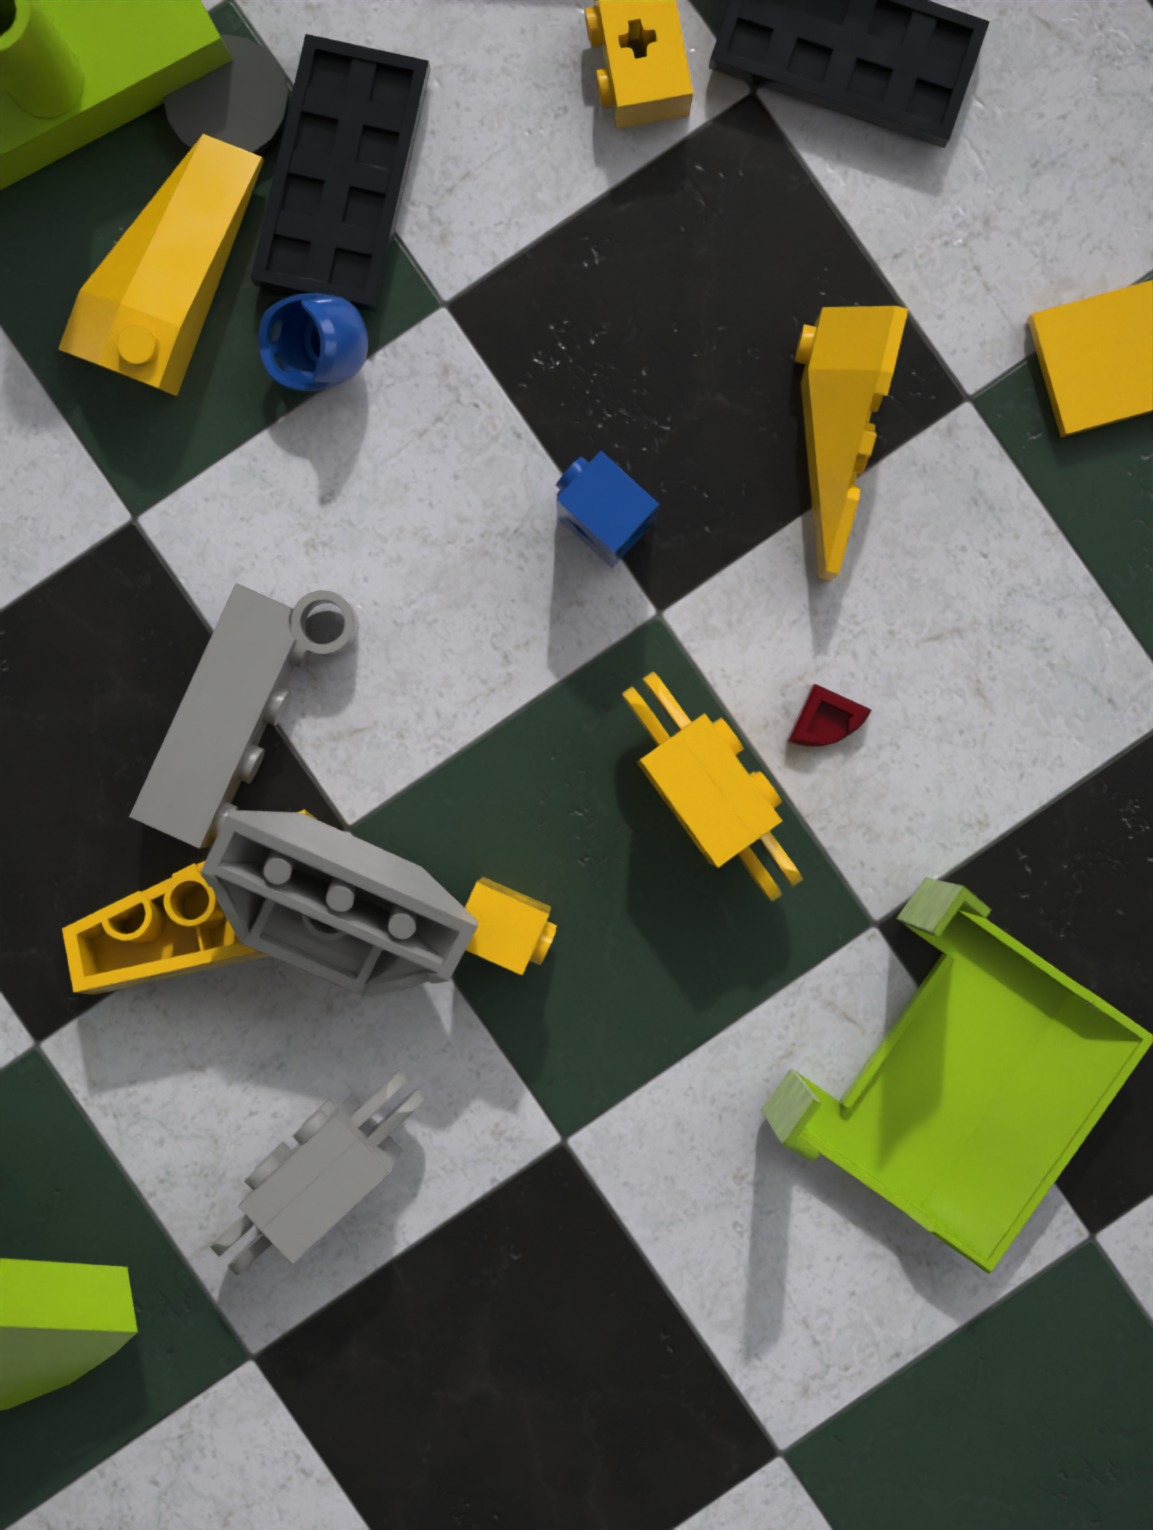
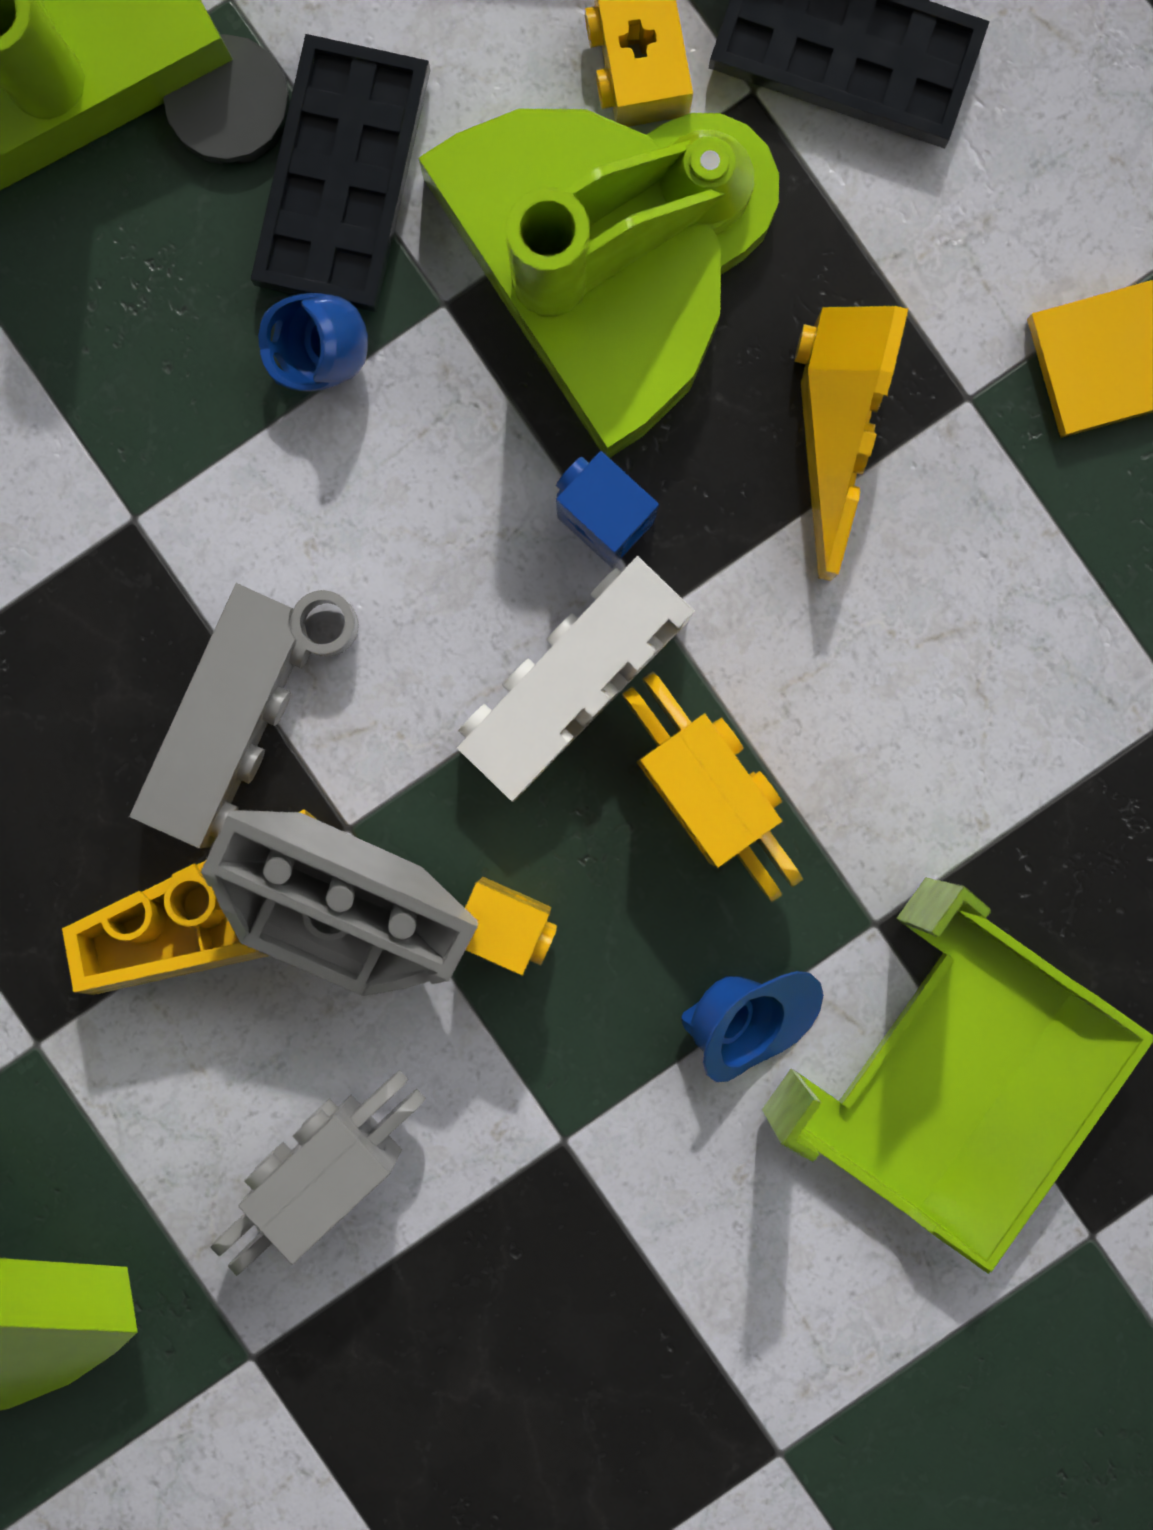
(159, 280): yellow wedge -> none
(575, 678): none -> white wedge
(609, 245): none -> lime piece
(750, 1021): none -> blue piece
(826, 718): dark red tile -> none

